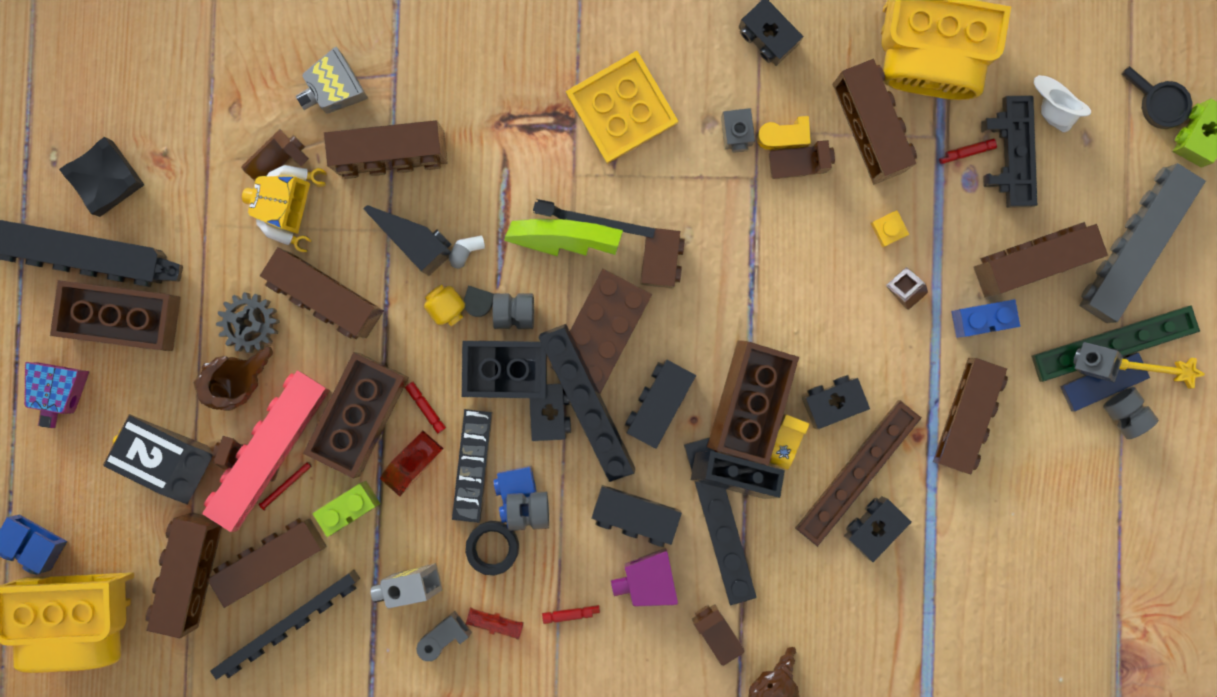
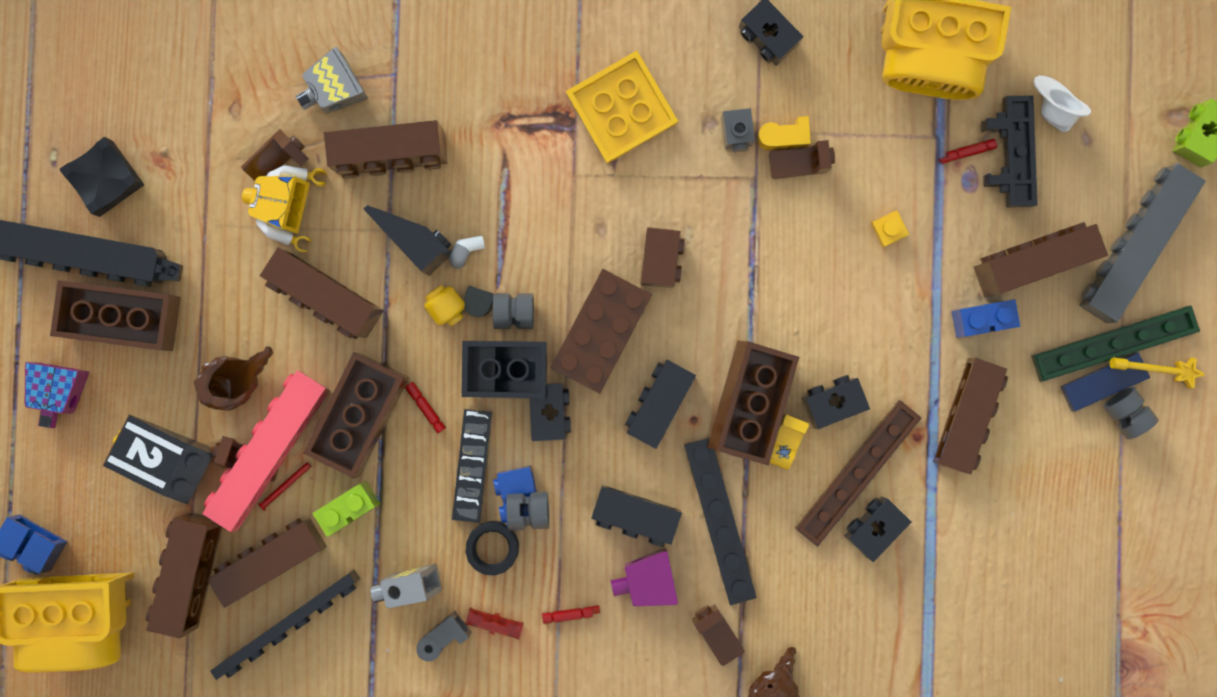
(243, 332): dark grey gear -> none
(410, 463): clear red slope -> none
(548, 209): black piece -> none
(558, 234): lime slope -> none
(587, 402): black plate -> none
(737, 475): black brick -> none
(874, 121): reddish brown brick -> none
(907, 288): reddish brown slope -> none
(1098, 362): dark grey brick -> none
(1164, 103): black piece -> none

